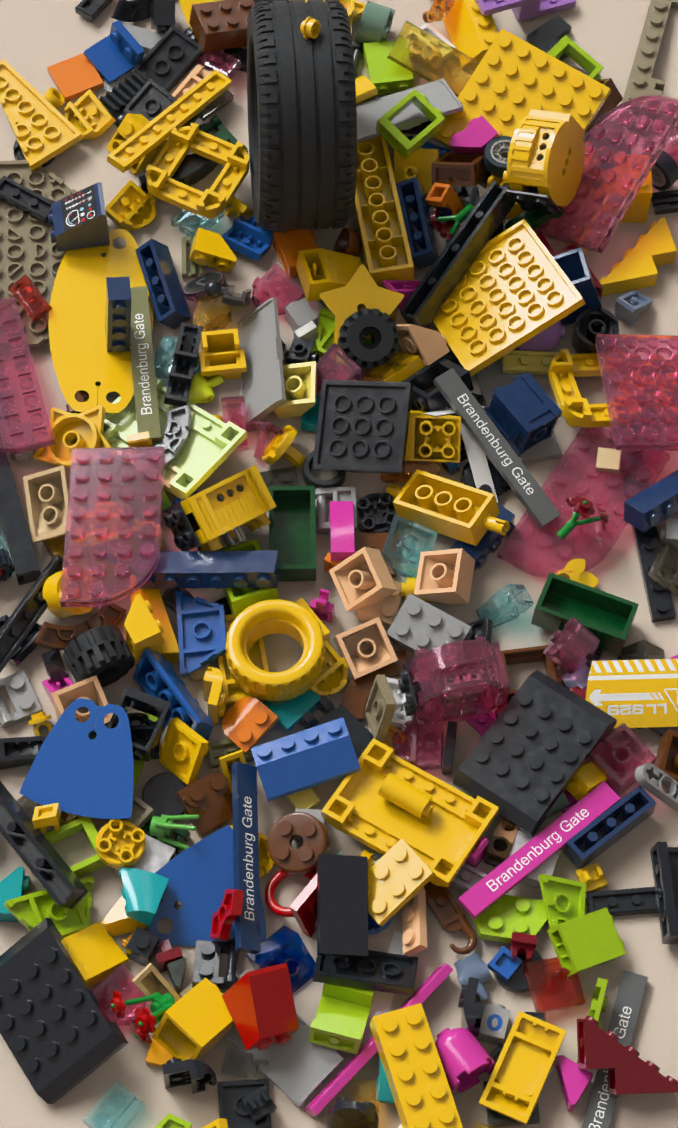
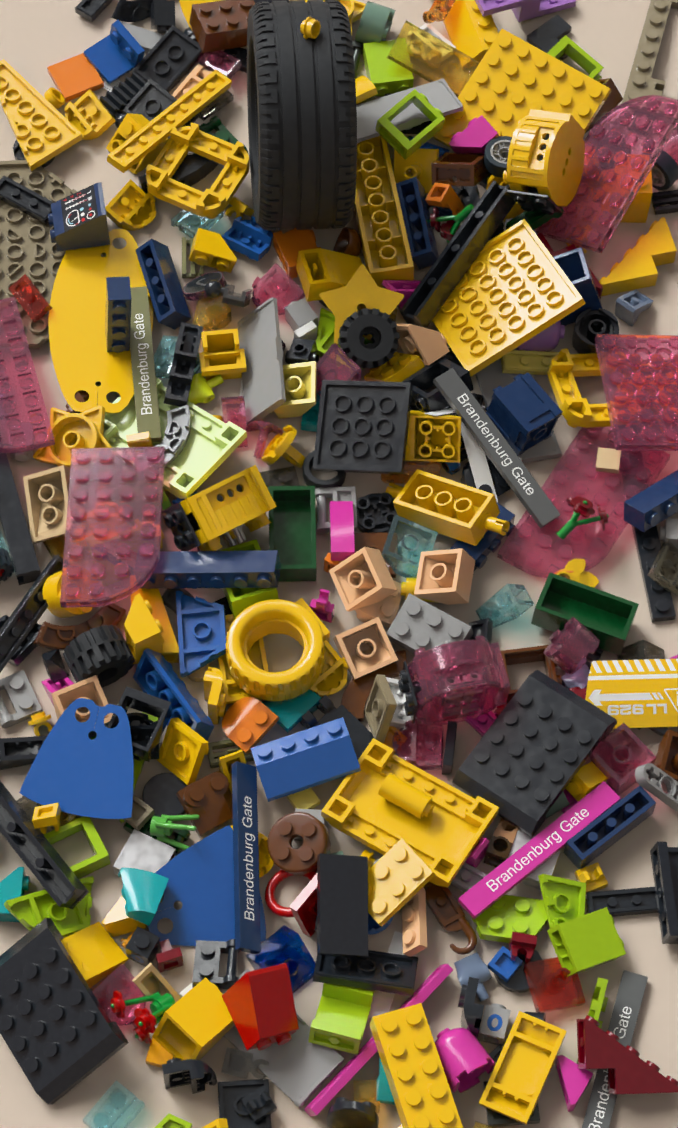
(120, 844): yellow tile -> none
(177, 972): pearl dark grey slope -> none
(226, 914): red tile -> none

